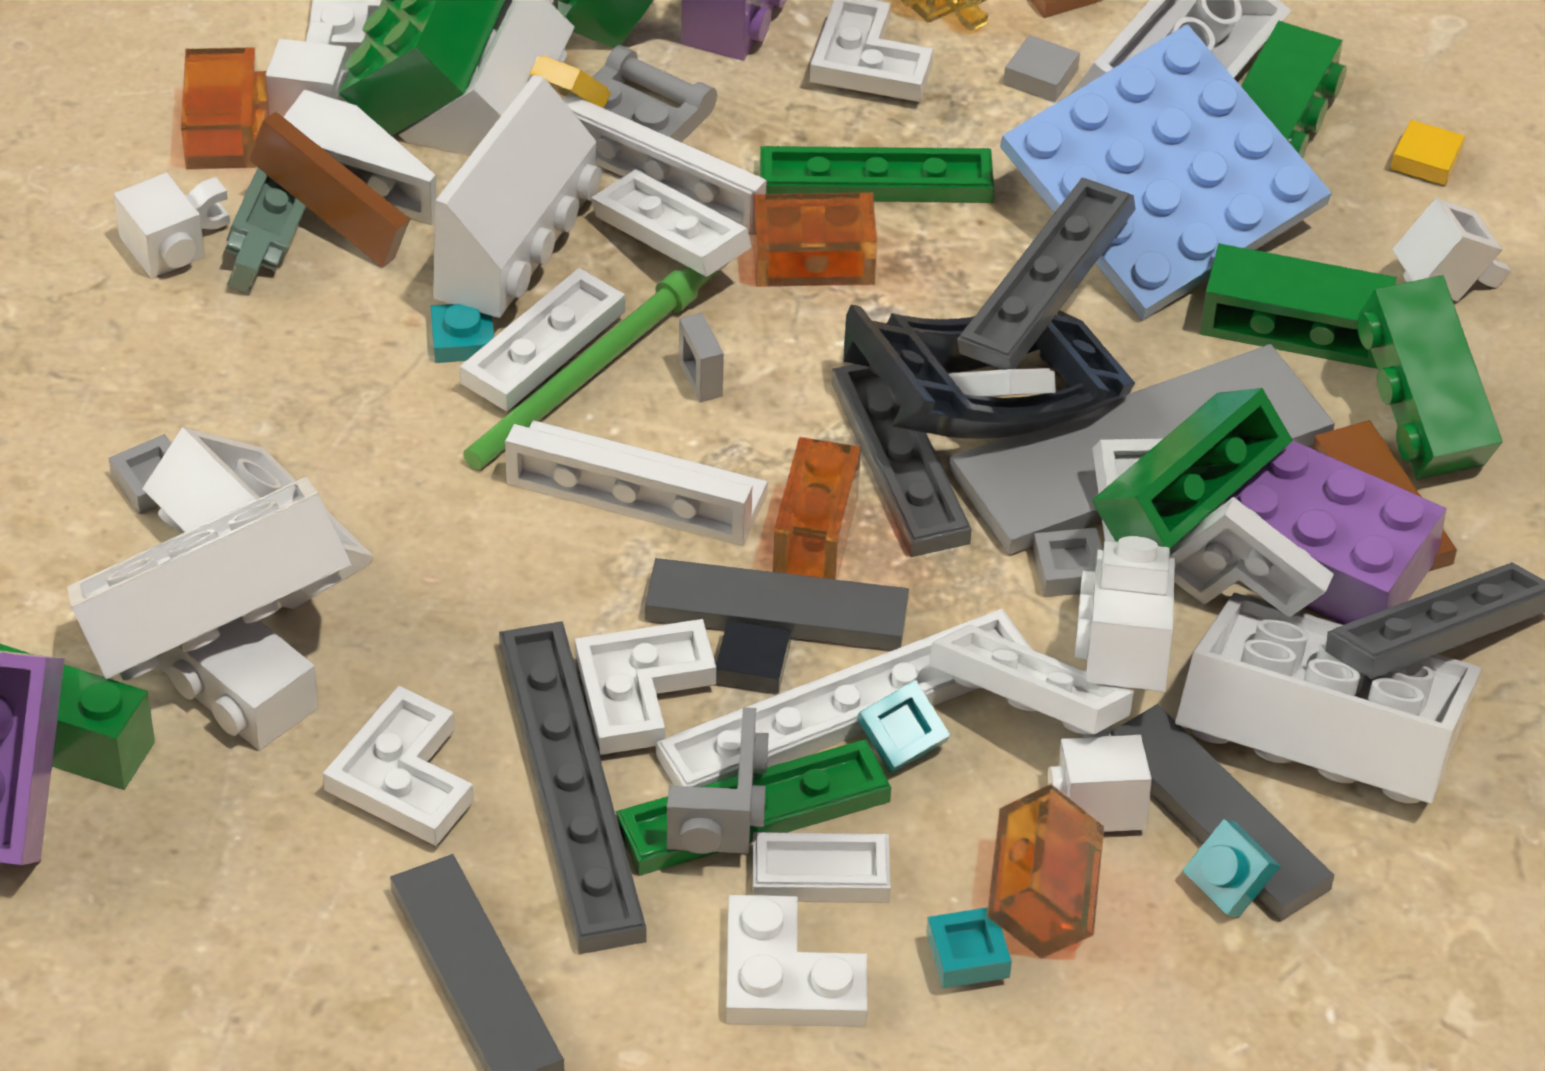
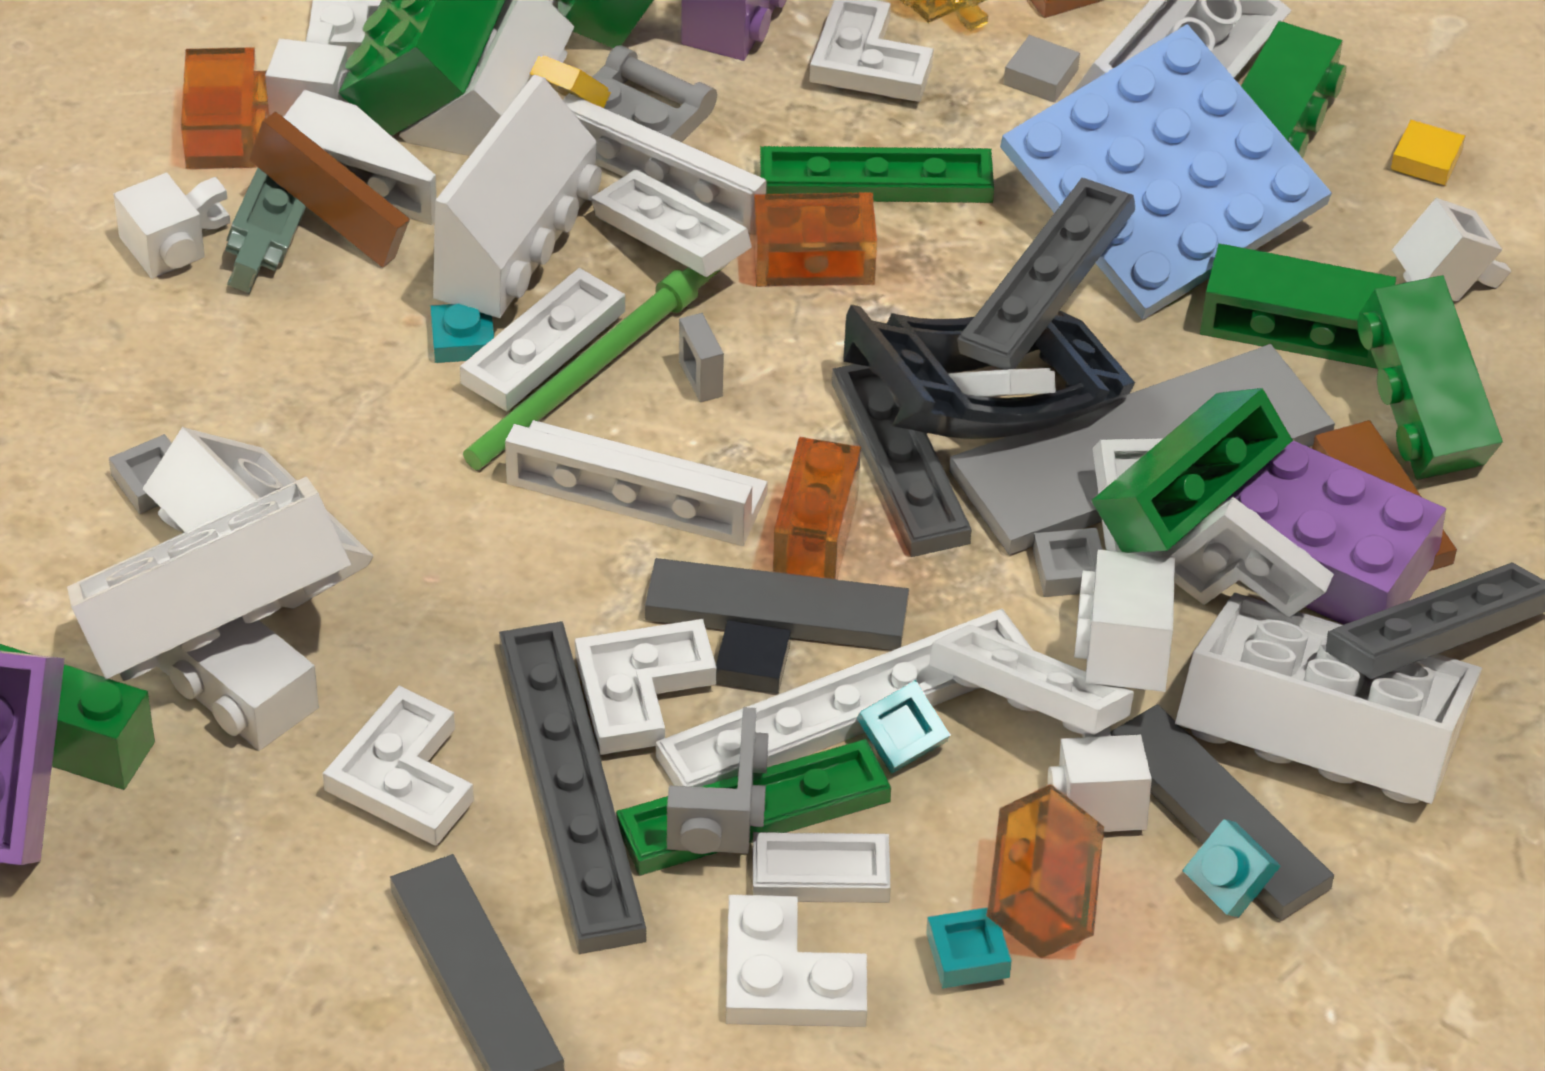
(1135, 566): white plate -> none

